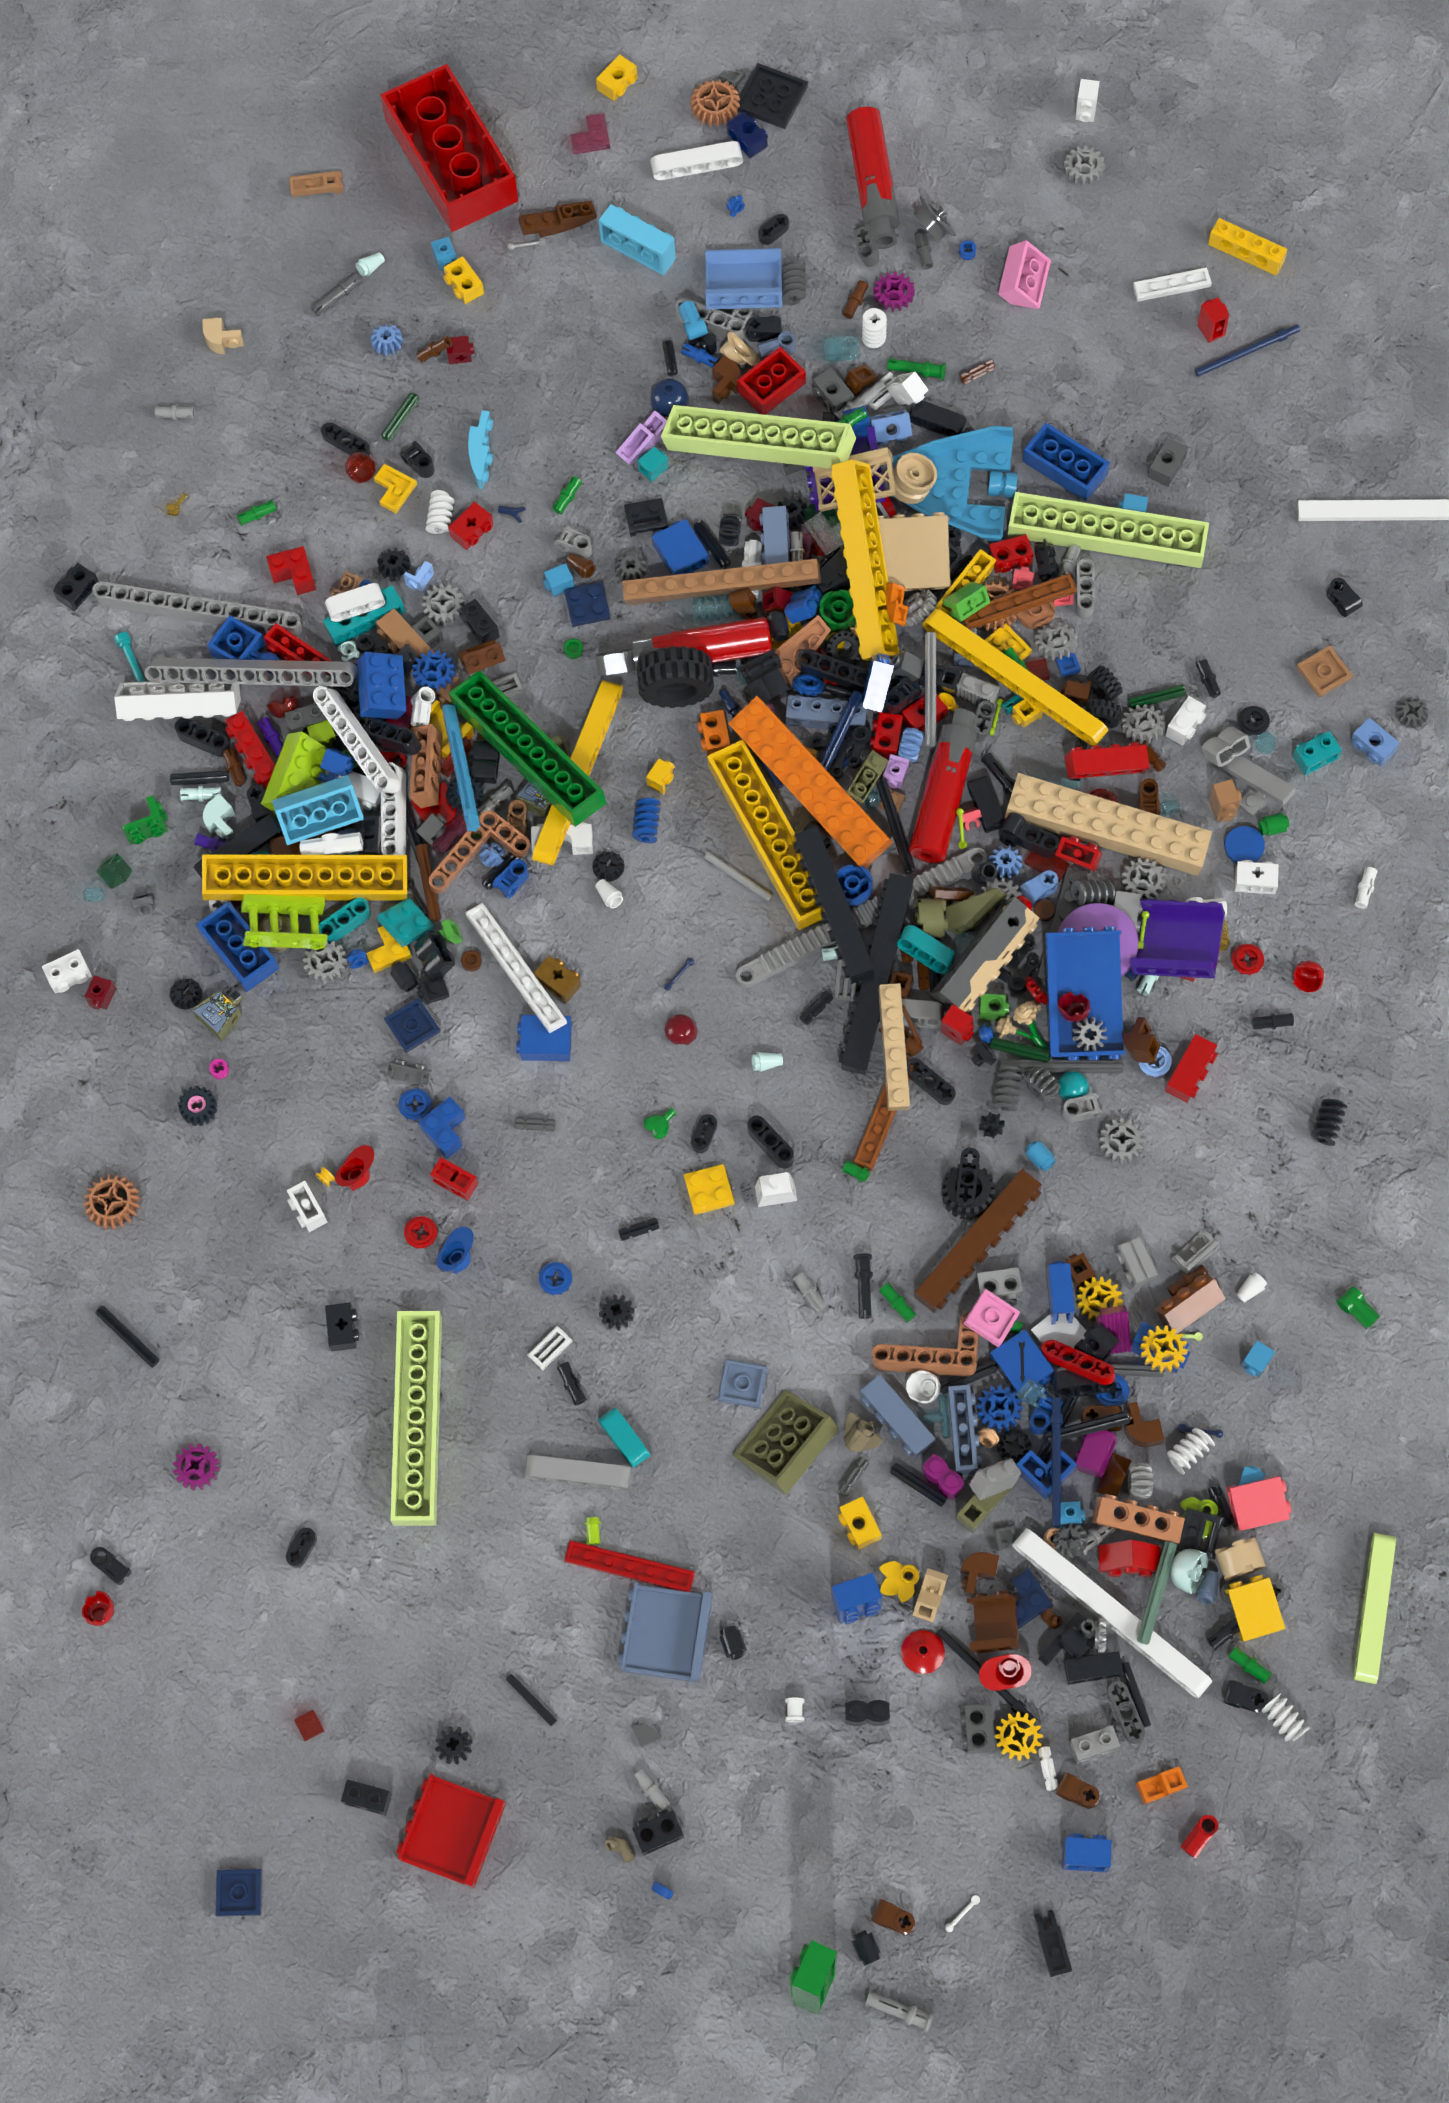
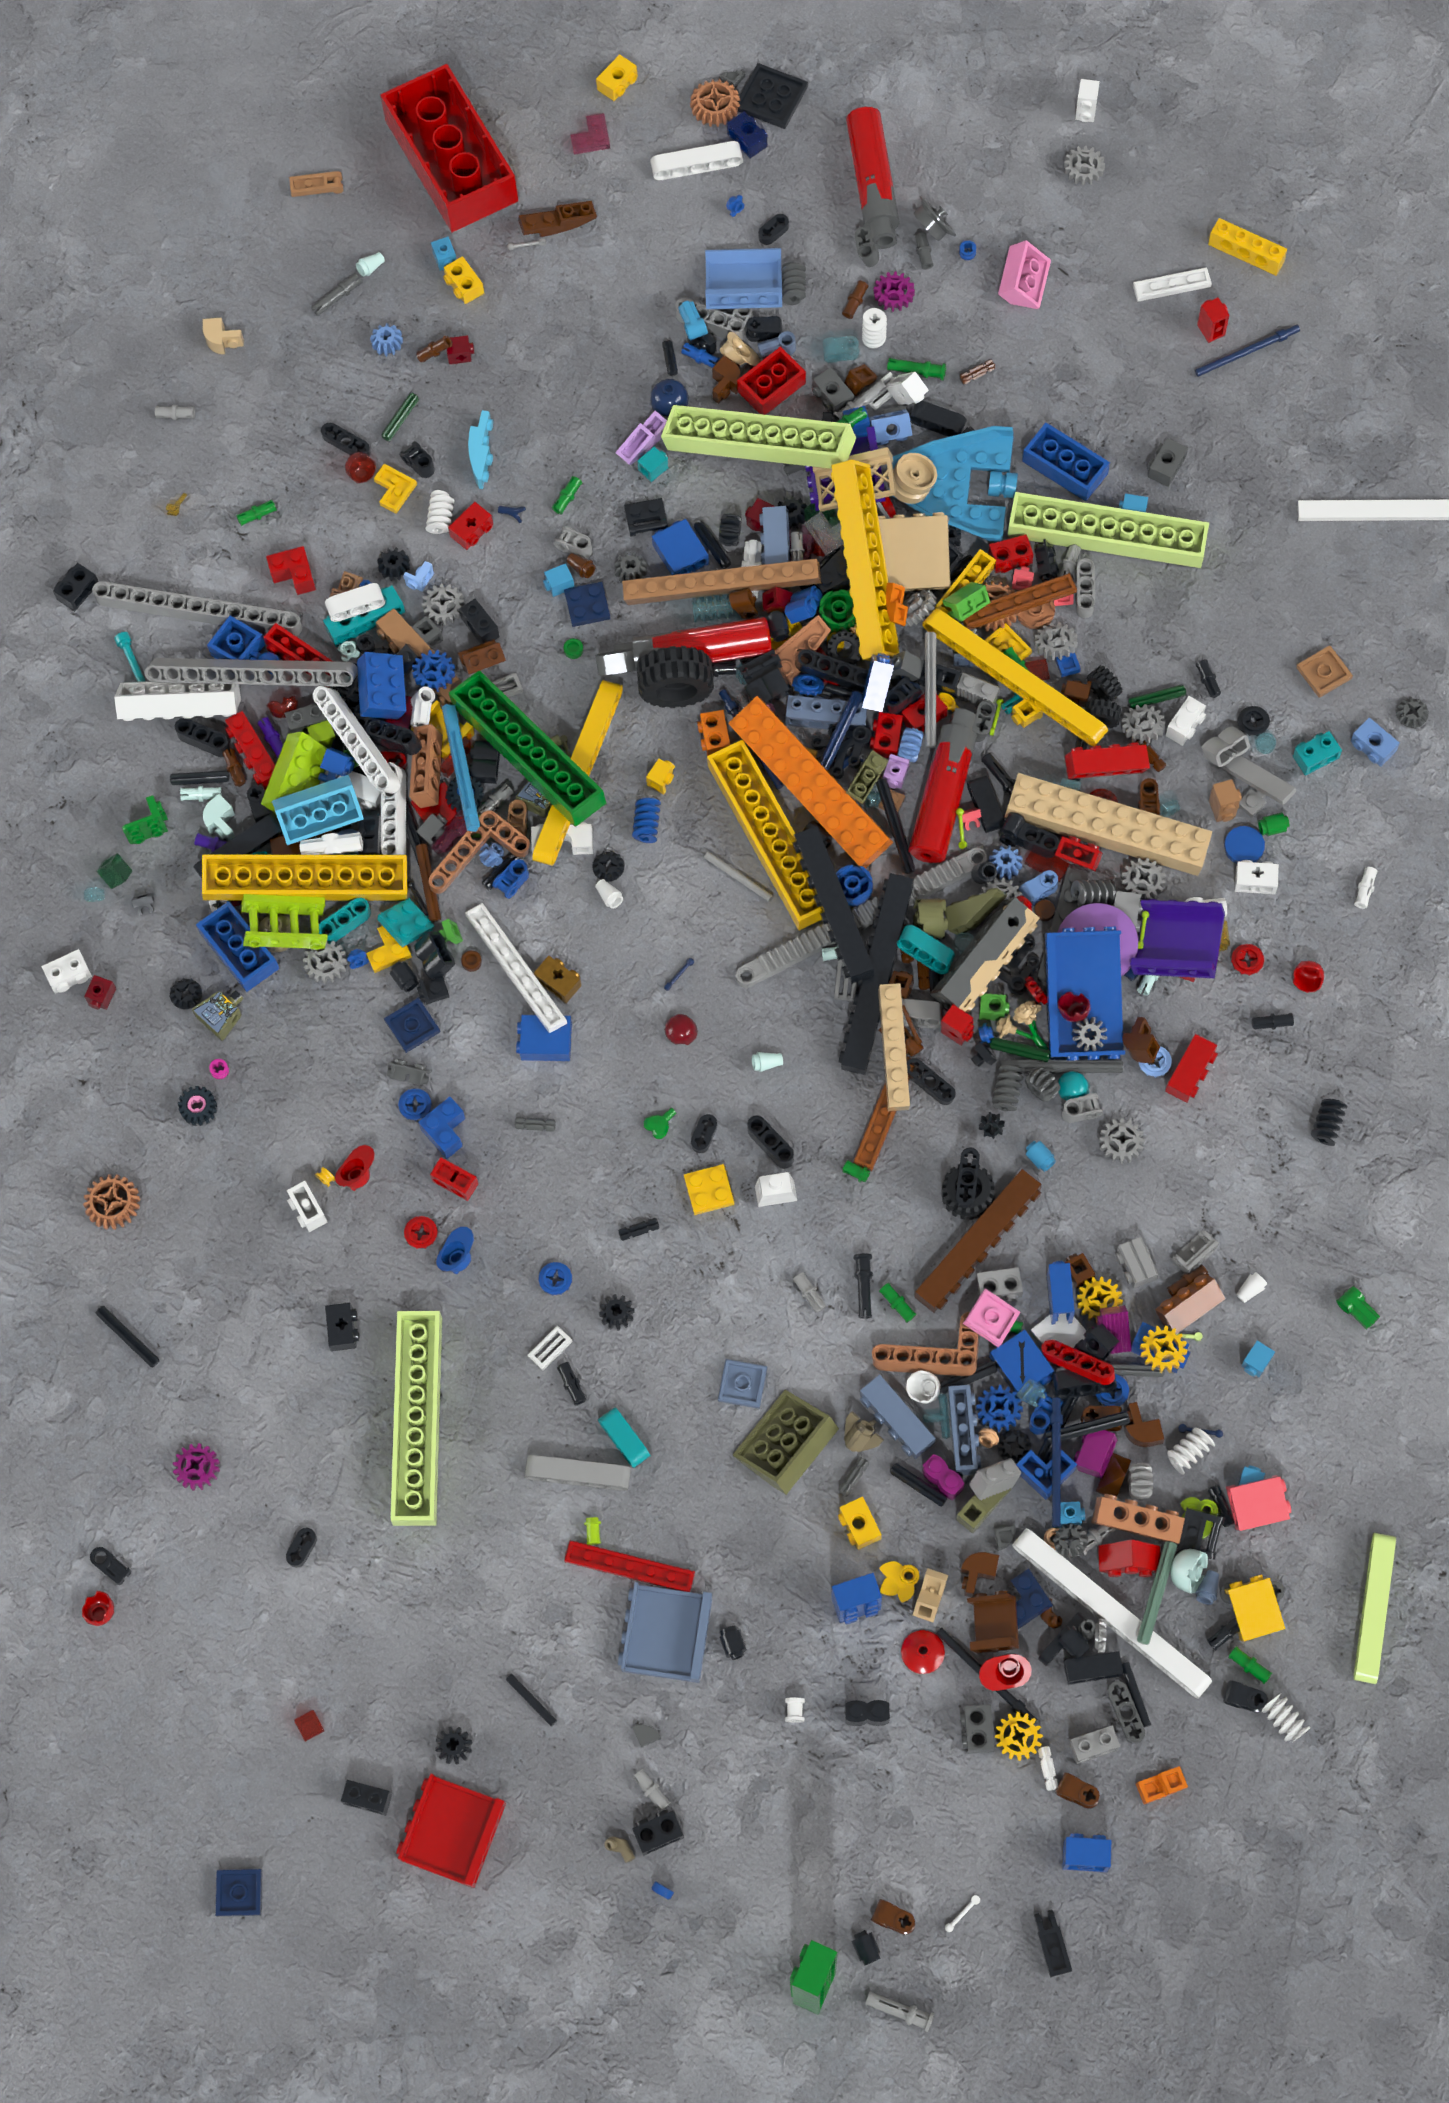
(637, 239): medium azure brick -> none
(816, 1007): black axle -> none
(955, 893): reddish brown plate -> none
(1198, 1837): red piece -> none
(1240, 1559): tan brick -> none
(1343, 598): black piece -> none

